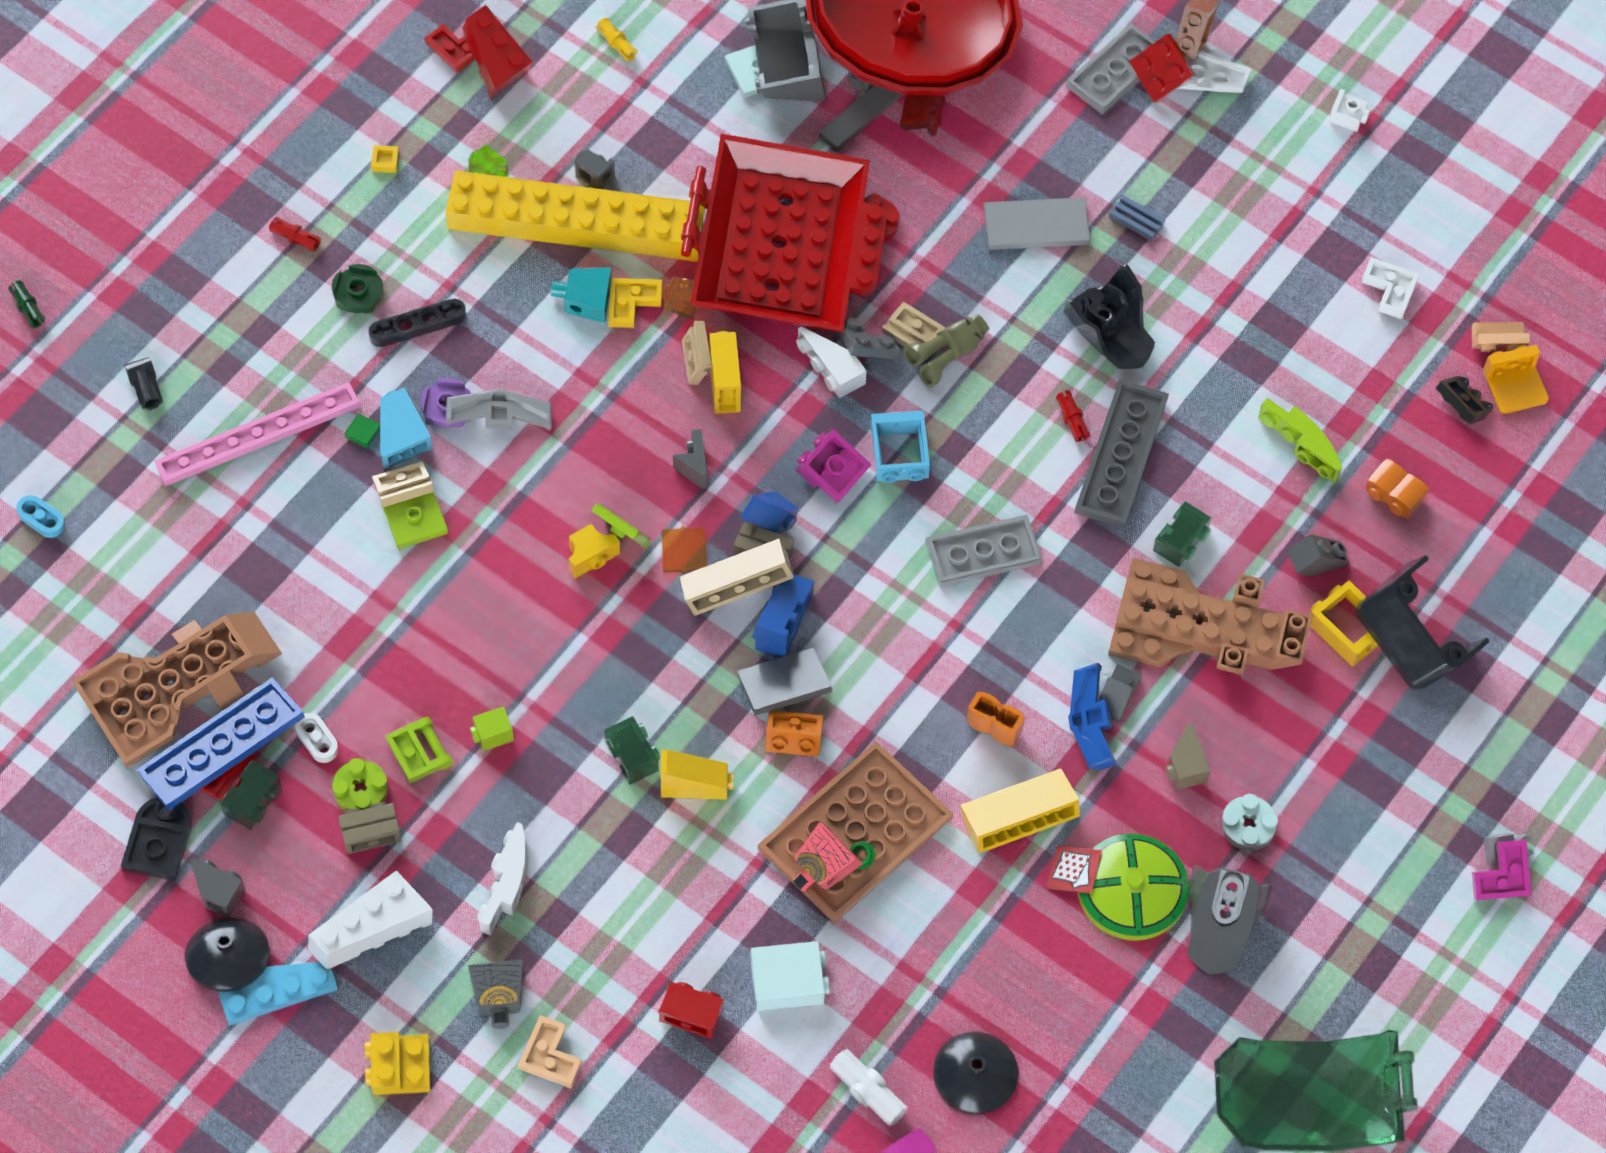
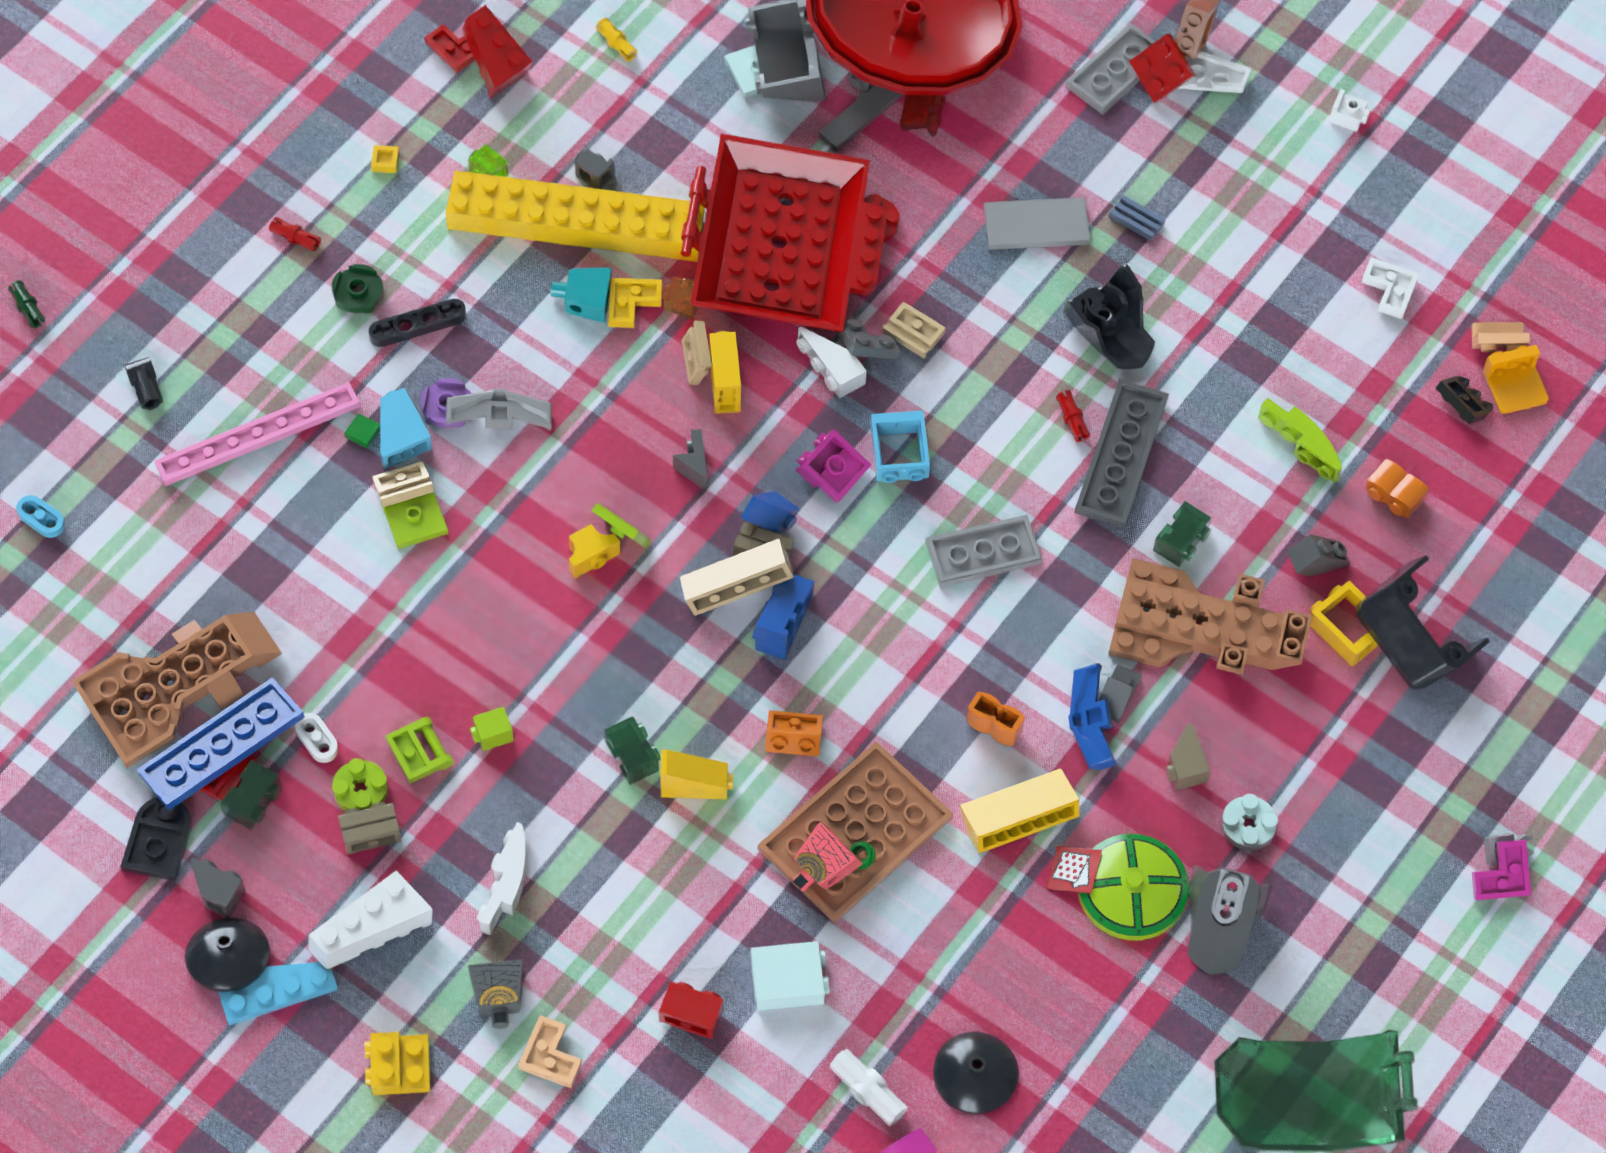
(683, 549): clear orange piece -> none
(784, 681): tile -> none
(958, 338): olive piece -> none

